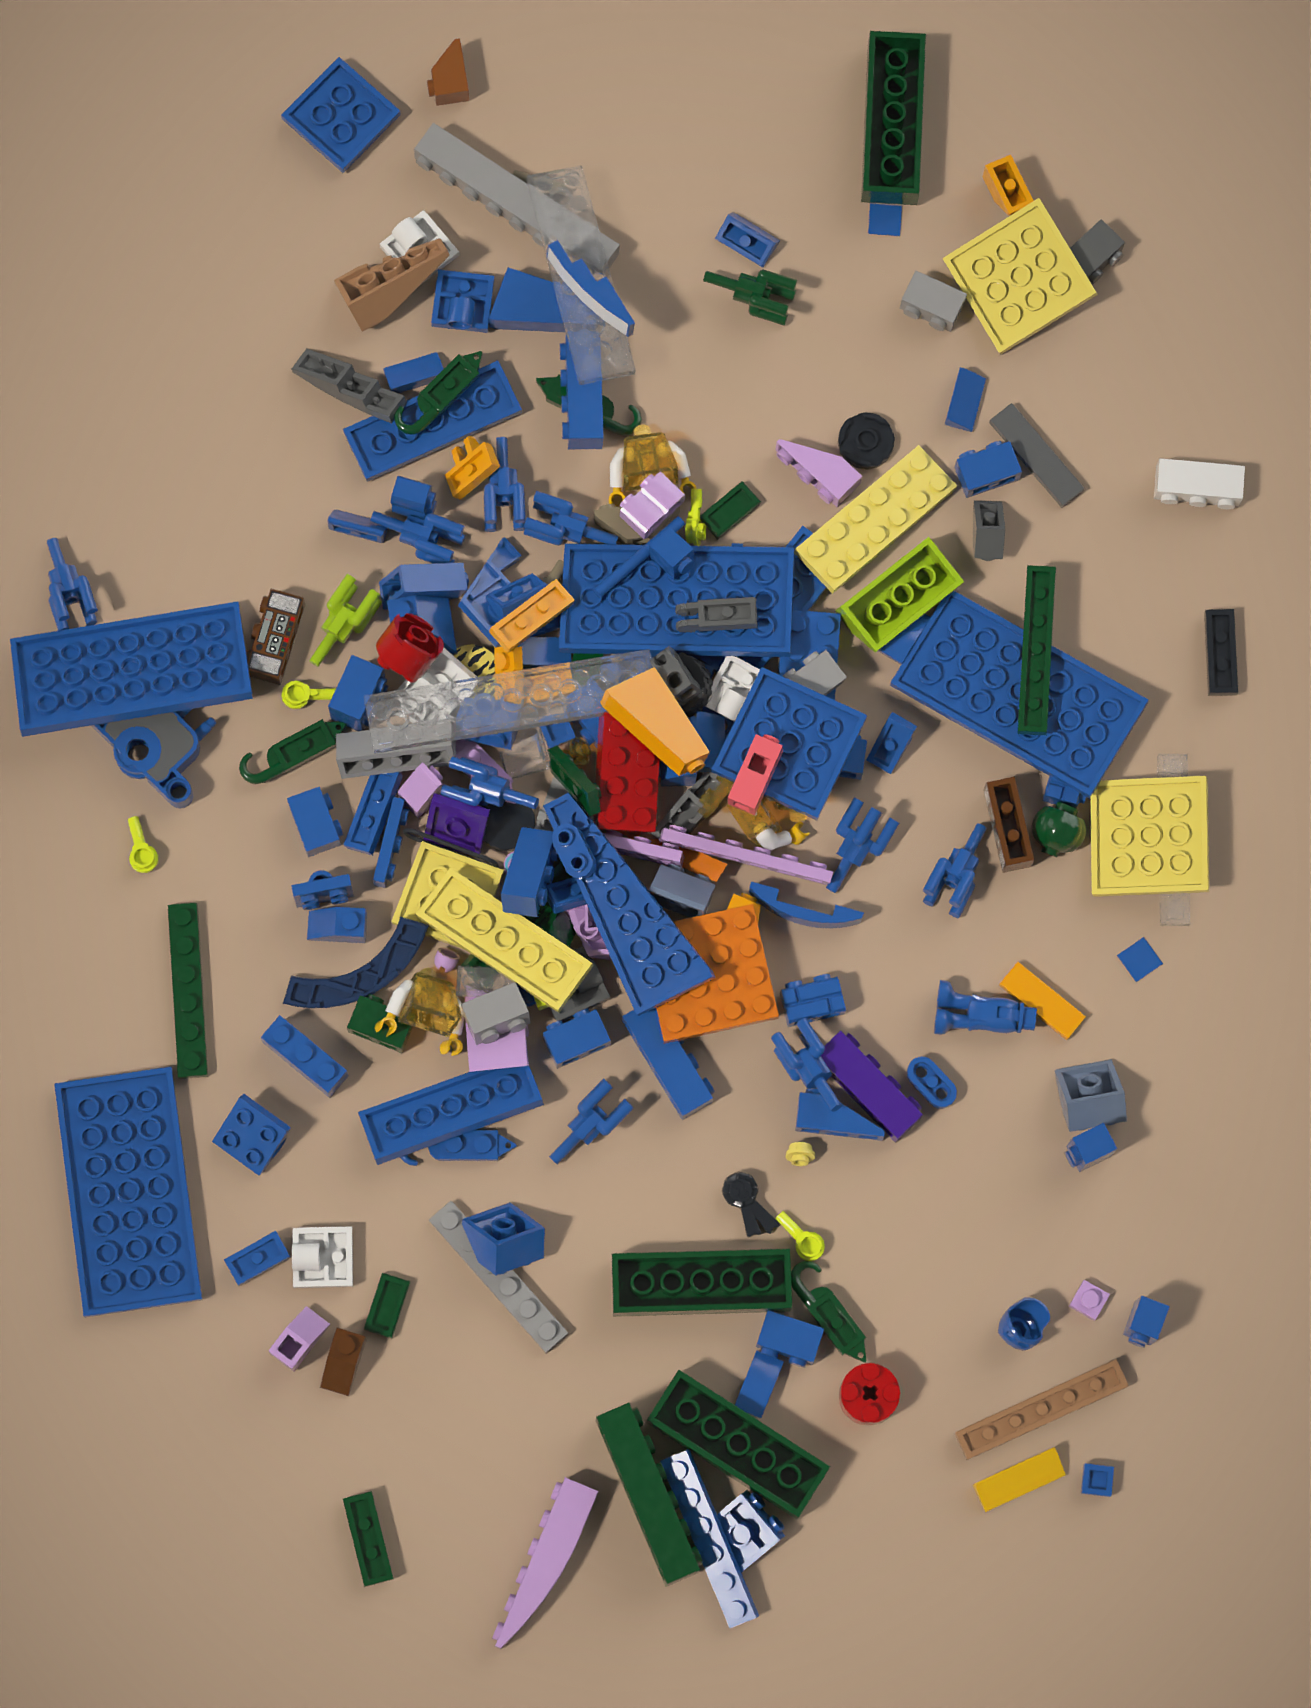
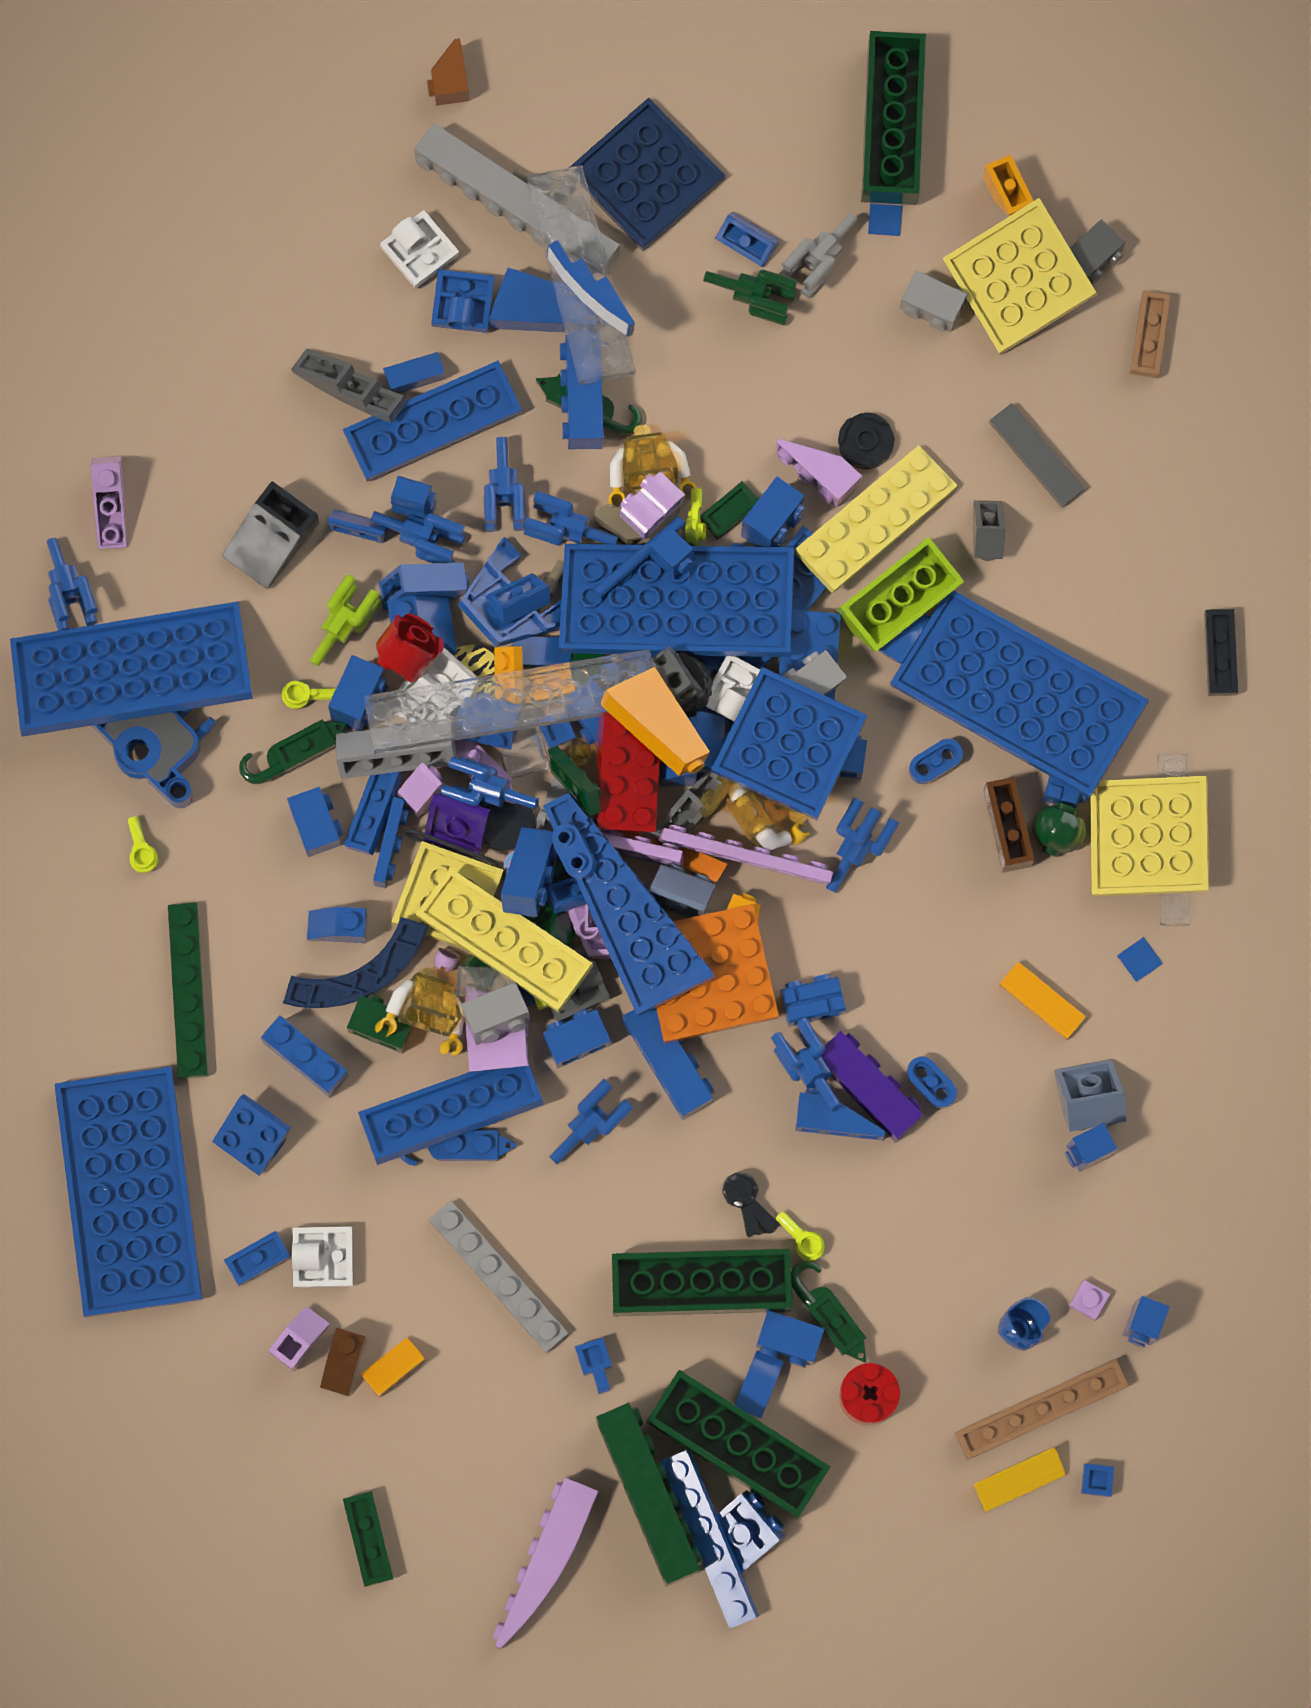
(109, 502): none -> lavender slope
(270, 535): none -> slope
(274, 635): brick -> none
(317, 891): blue plate -> none
(340, 114): blue plate -> none
(381, 289): medium nougat wedge -> none
(387, 1305): dark green tile -> none
(393, 1367): none -> light orange slope
(442, 391): dark green plate -> none
(470, 468): light orange hinge -> none
(504, 1238): blue slope -> none
(531, 616): light orange plate -> none
(594, 1360): none -> blue plate
(647, 174): none -> dark blue tile
(718, 614): dark grey hinge -> none
(755, 773): coral brick -> none
(773, 515): none -> blue brick
(800, 1154): light yellow plate -> none
(818, 256): none -> light grey plant
(841, 917): blue slope -> none
(891, 743): blue slope -> none
(934, 761): none -> blue plate
(956, 873): blue plant -> none
(965, 400): blue slope -> none
(983, 1013): blue piece -> none
(987, 468): blue brick -> none
(1036, 650): dark green plate -> none
(1150, 334): none -> medium nougat plate
(1199, 483): white brick -> none

